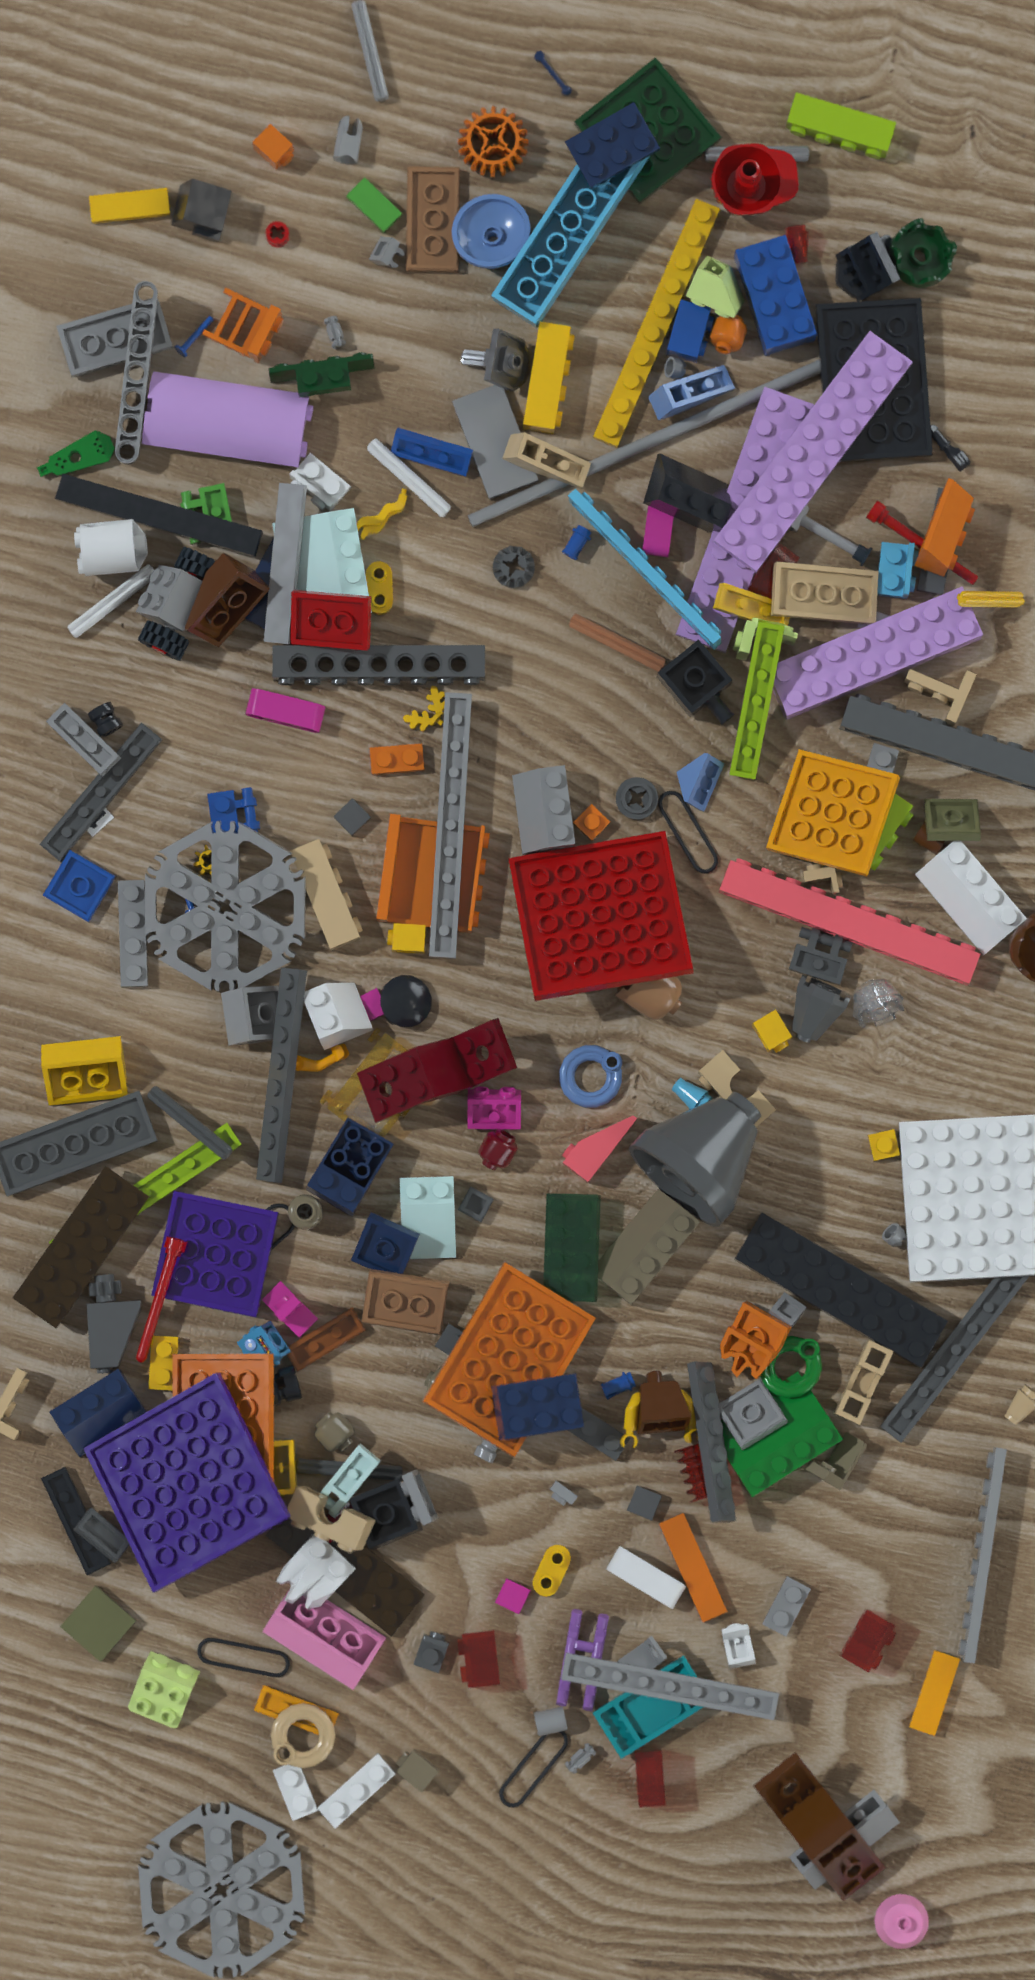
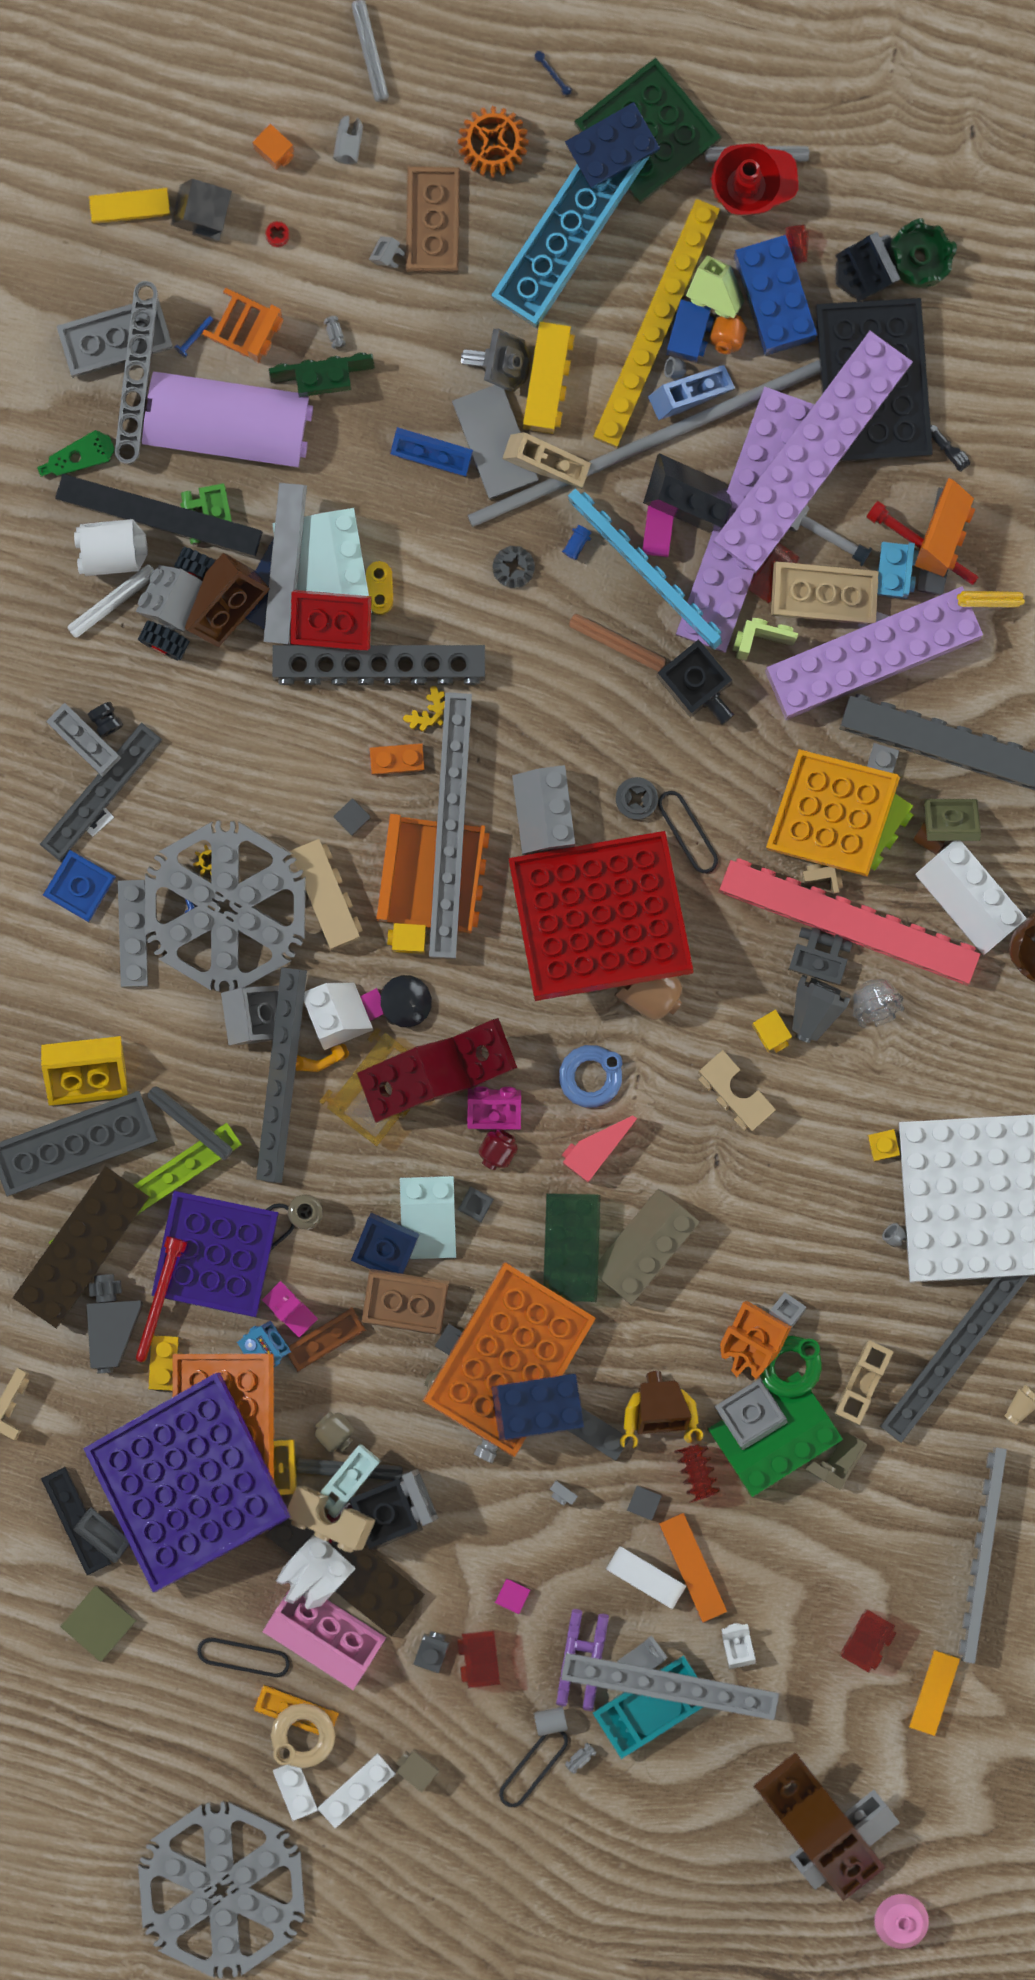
(97, 1411): dark blue slope -> none
(163, 1689): yellowish green bracket -> none
(224, 808): blue plate -> none
(285, 710): dark pink beam -> none
(291, 1391): black wheel -> none
(321, 482): white bracket -> none
(349, 1167): dark blue slope -> none
(374, 205): bright green tile -> none
(376, 523): yellow hair -> none
(408, 477): white axle -> none
(486, 218): medium blue dish -> none
(551, 1570): yellow plate -> none
(591, 822): orange plate -> none
(618, 1385): blue pin -> none
(649, 1778): clear red brick -> none
(690, 1093): medium azure cone -> none
(699, 780): medium blue slope -> none
(701, 1155): dark grey cone -> none
(711, 1442): dark grey plate -> none
(745, 604): yellow plate -> none
(757, 699): lime plate -> none
(786, 1606): light grey plate -> none
(840, 125): lime brick -> none
(840, 1290): black brick -> none
(942, 692): tan bracket -> none

